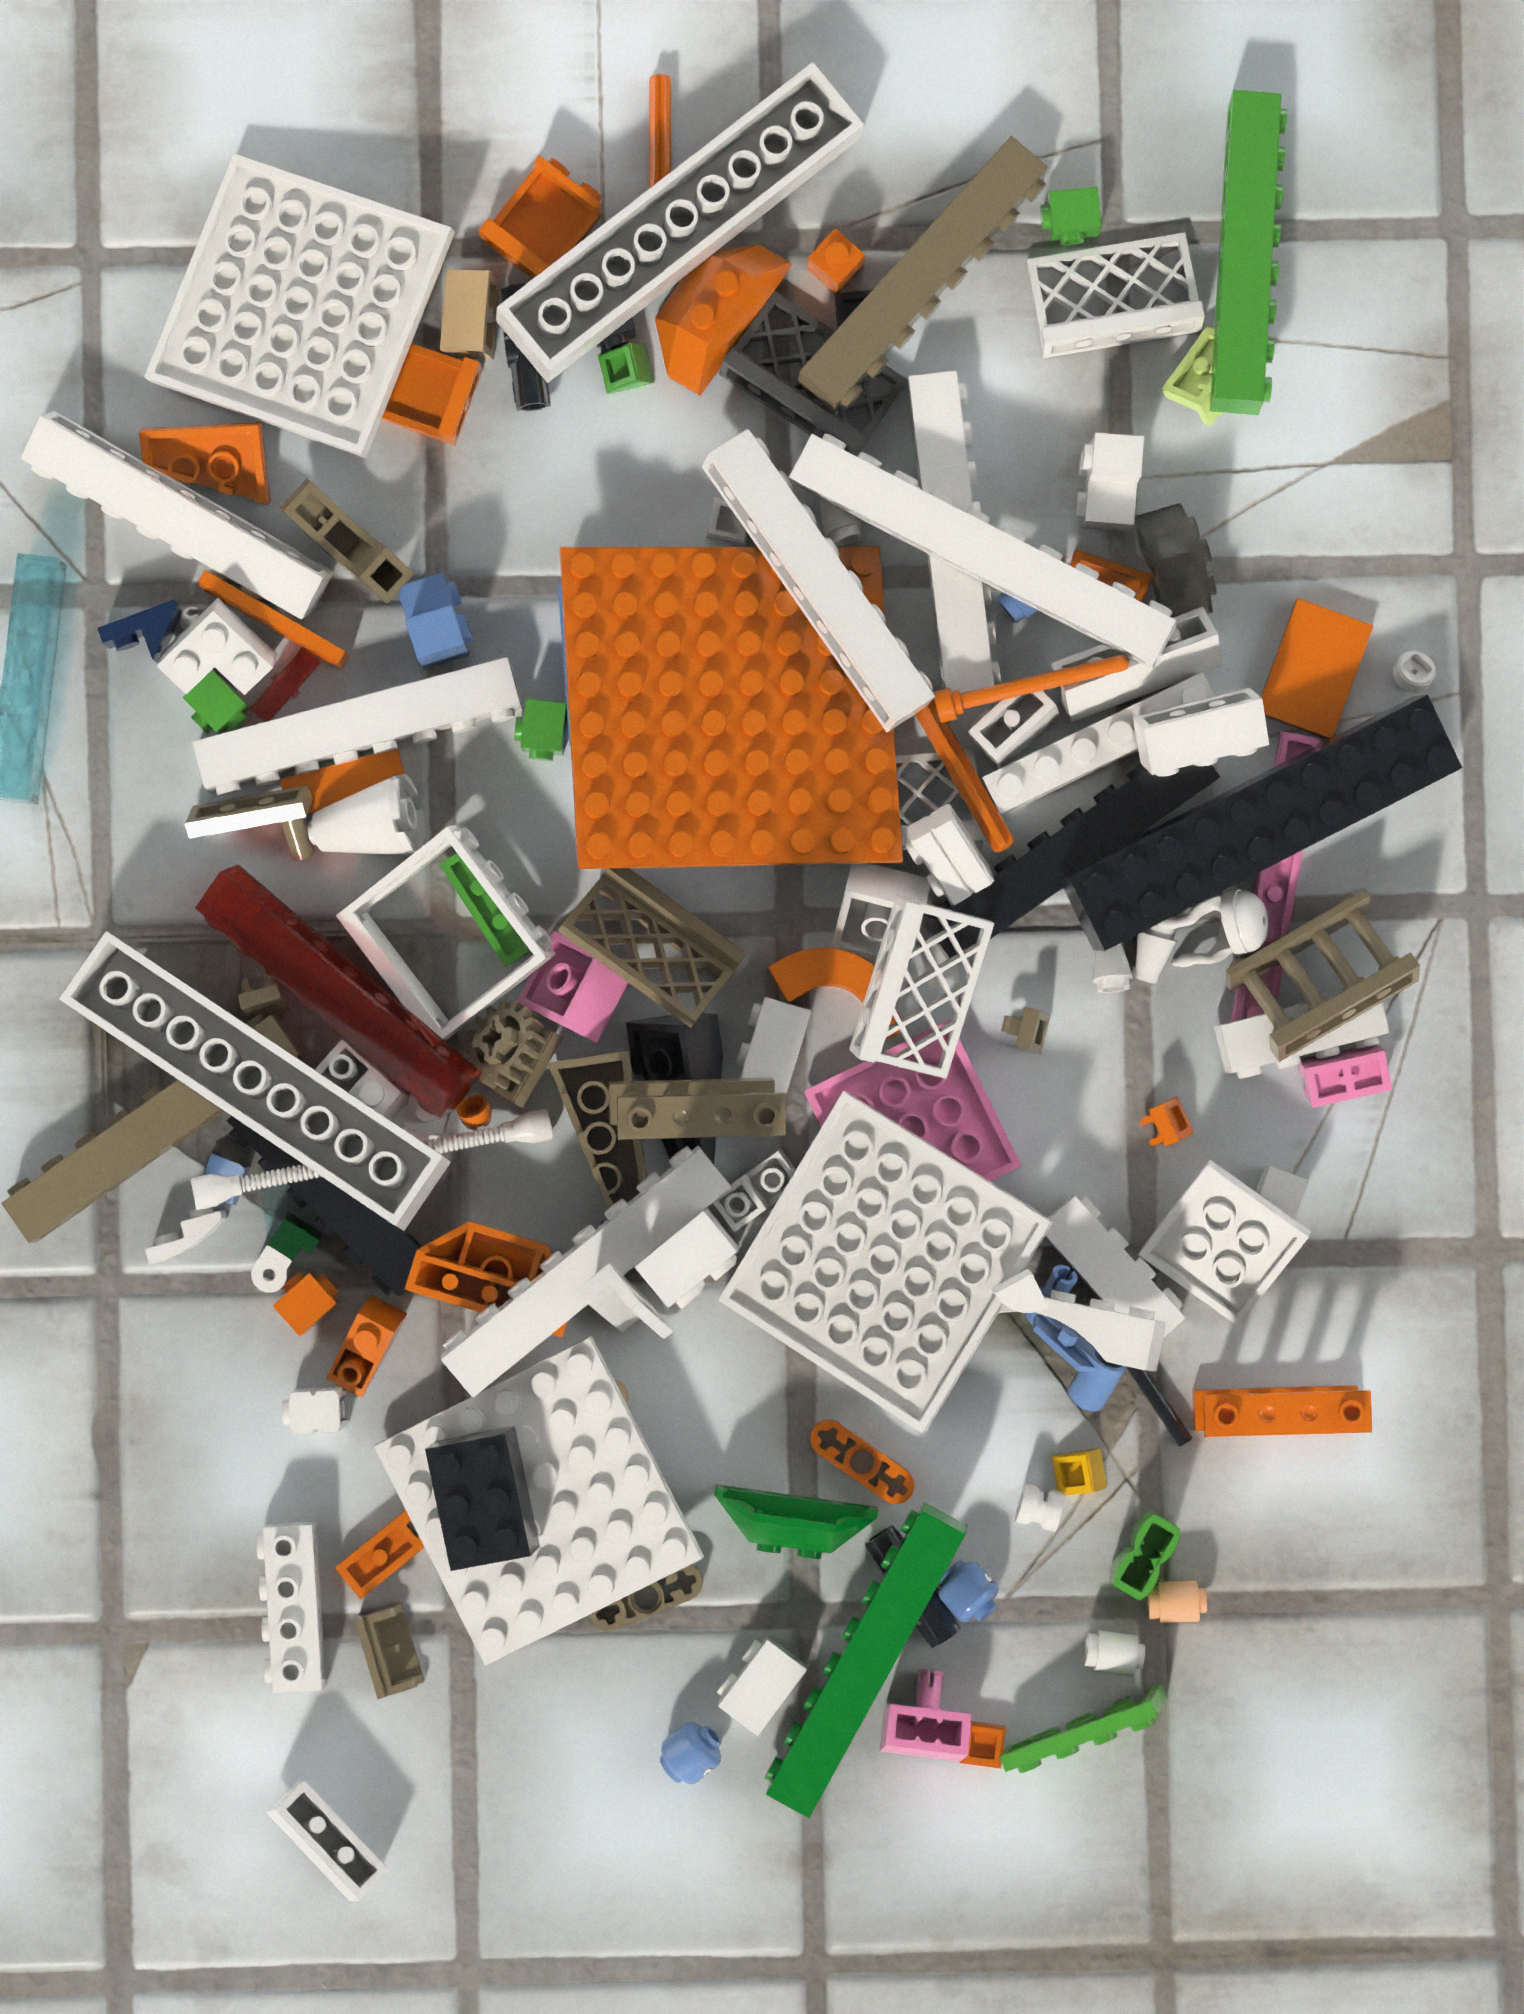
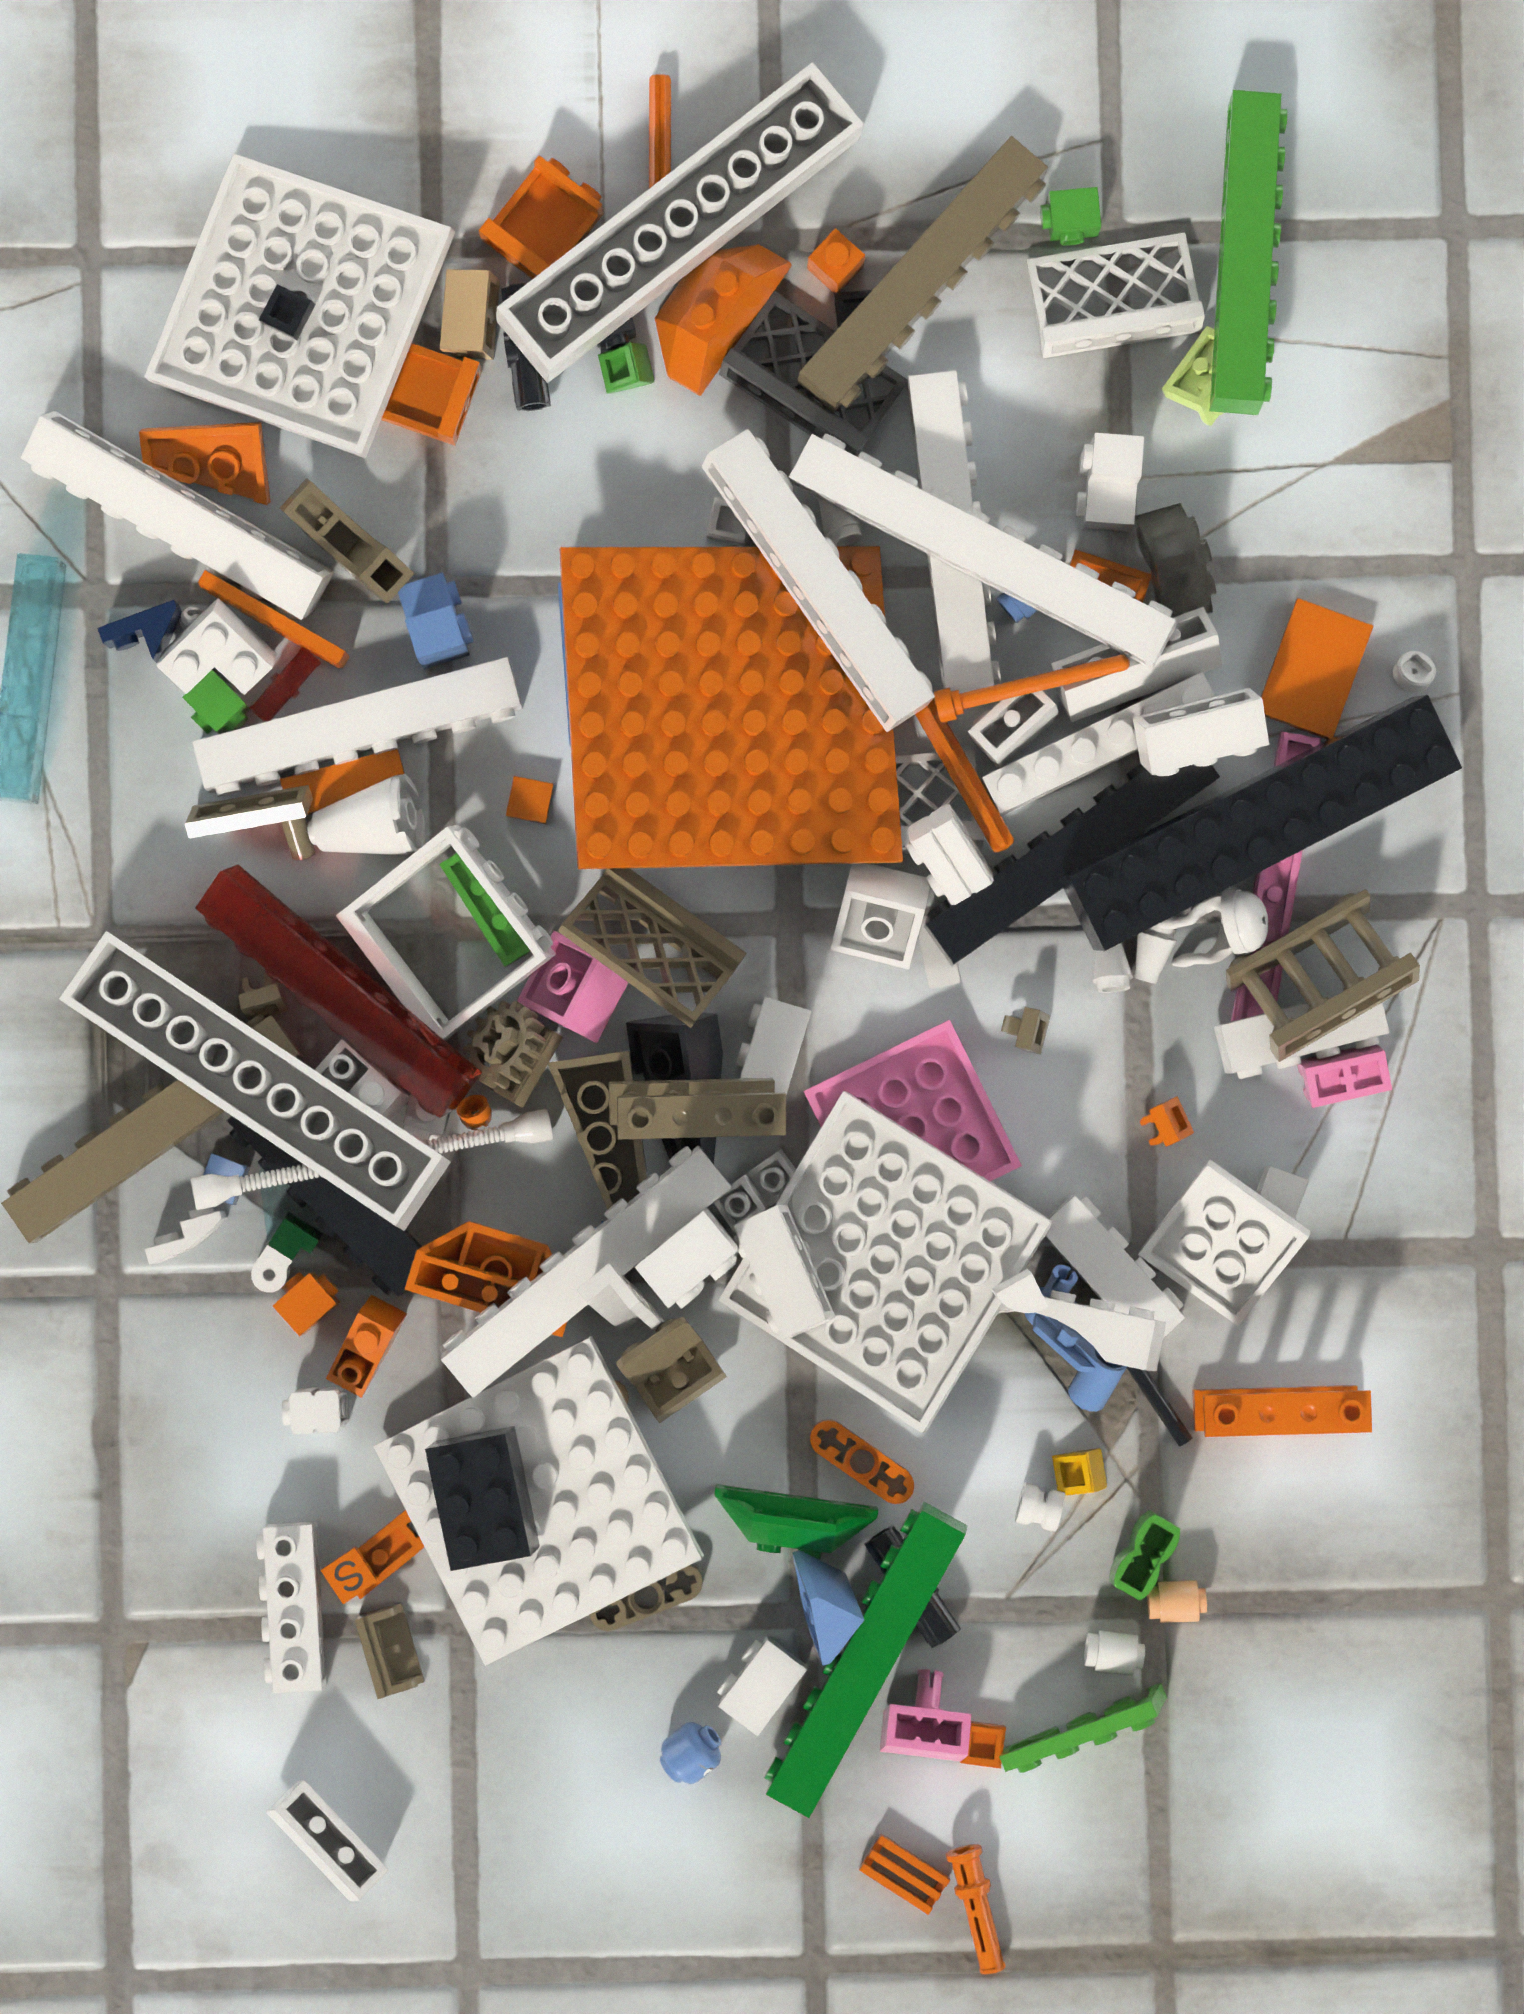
(287, 312): none -> black tile
(349, 1575): none -> orange tile
(529, 800): none -> orange tile
(542, 729): bright green brick -> none
(670, 1368): none -> dark tan bracket
(782, 1272): none -> white brick
(823, 968): orange arch -> none
(826, 1604): none -> medium blue slope
(888, 978): white fence -> none
(934, 1893): none -> orange tile
(968, 1591): medium blue head -> none
(973, 1890): none -> orange pin

